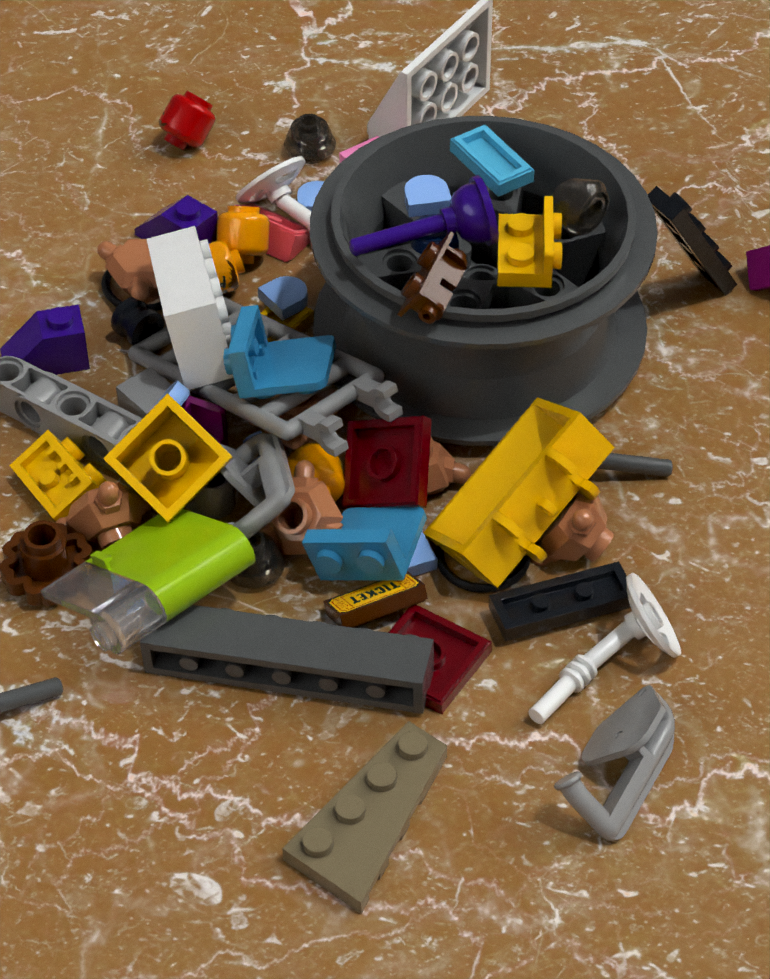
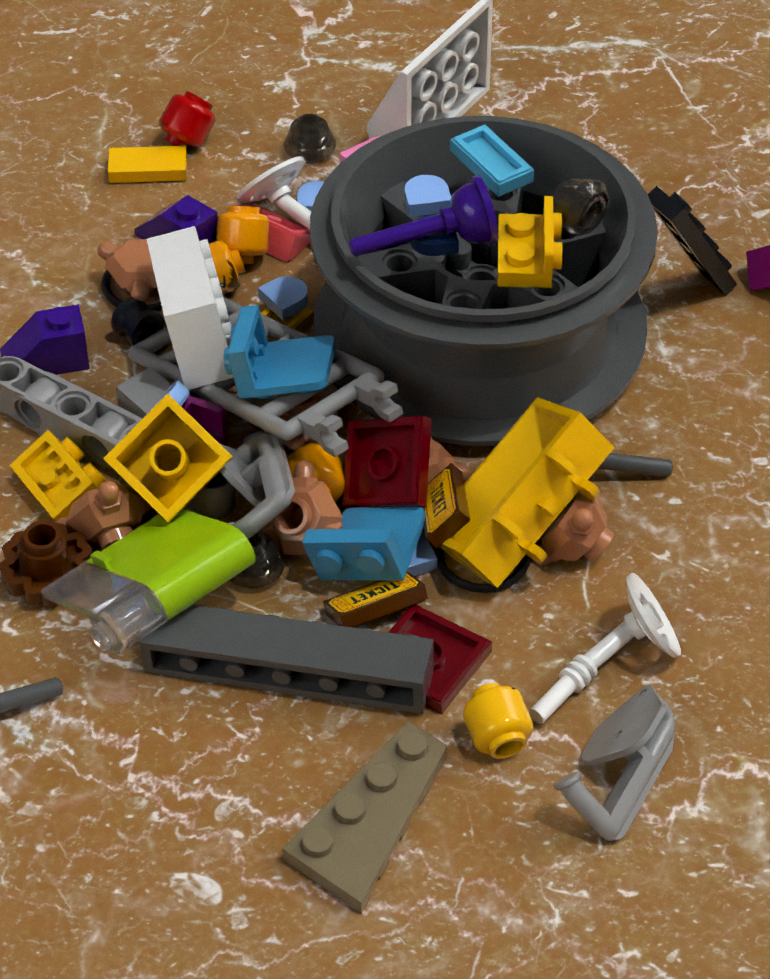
(147, 164): none -> yellow tile
(423, 289): reddish brown hinge -> none
(446, 506): none -> tile
(498, 720): none -> yellow head
(560, 601): black plate -> none

